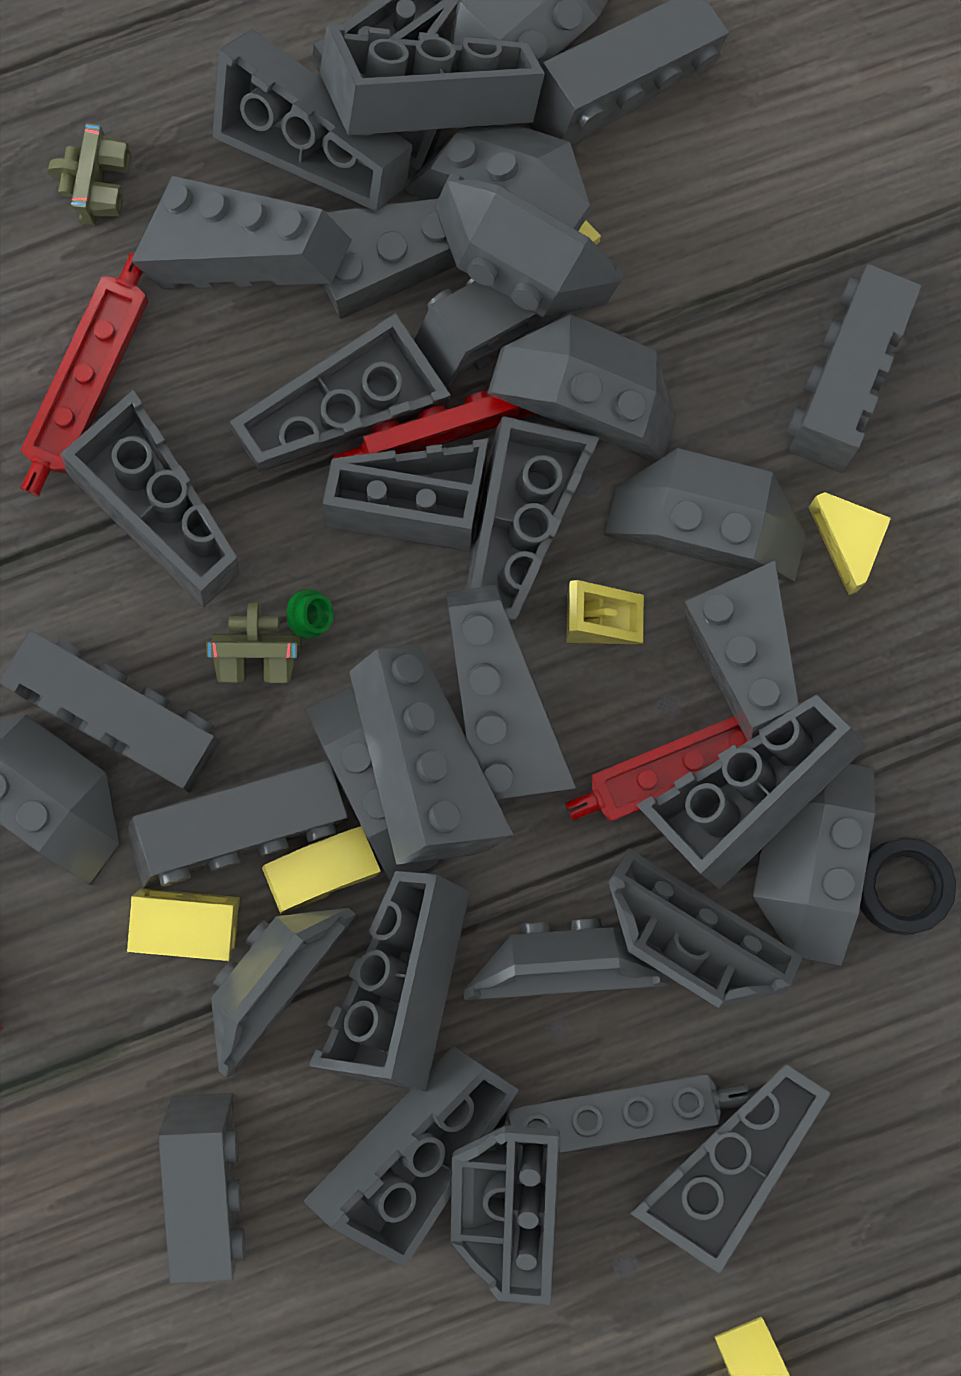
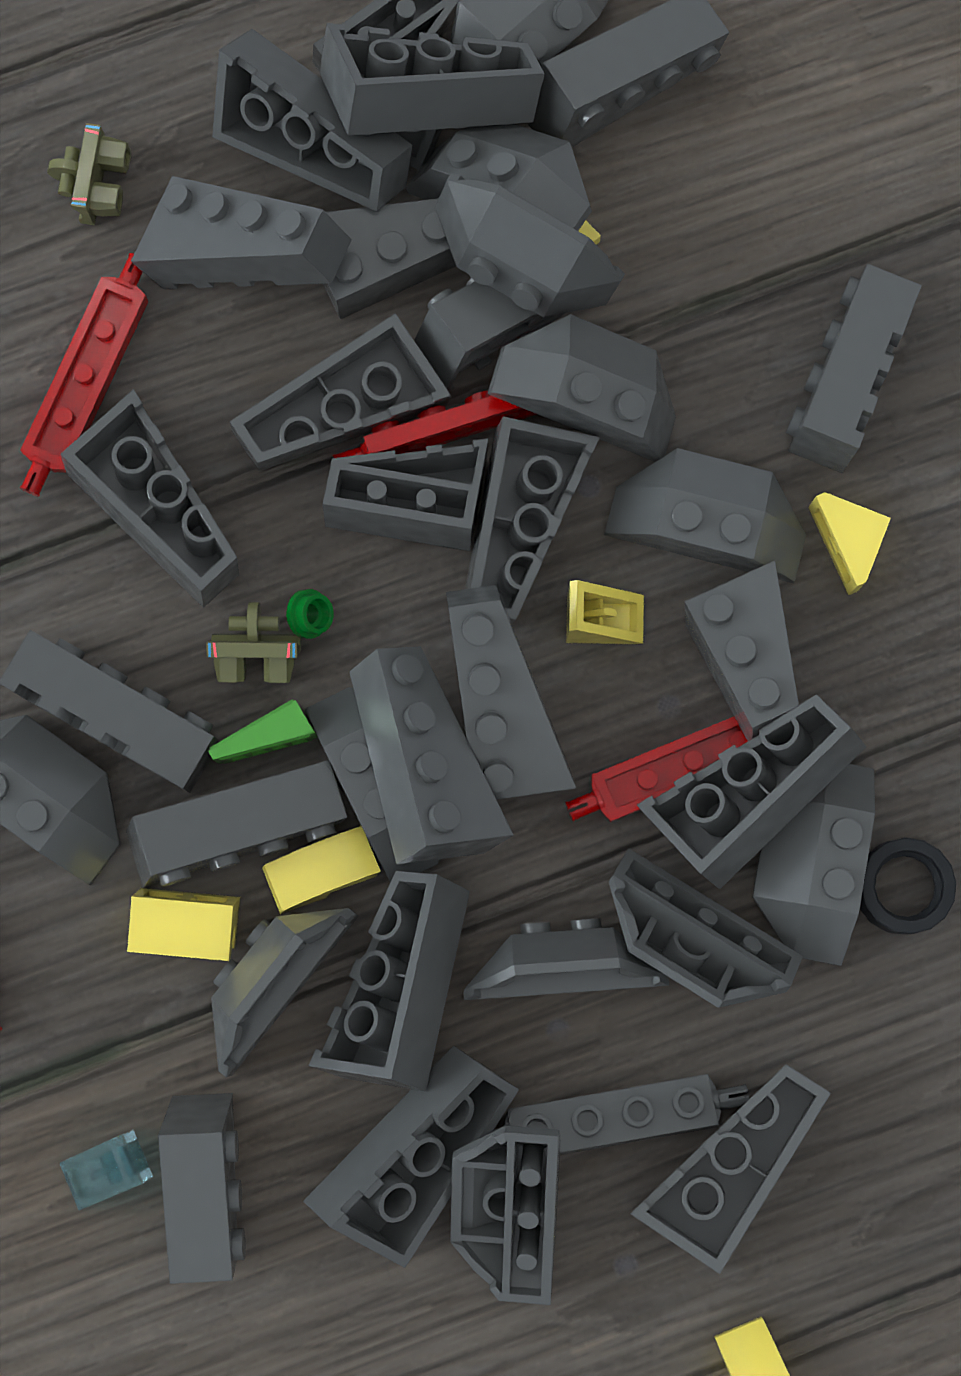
(106, 1170): none -> clear light blue slope
(273, 731): none -> bright green slope

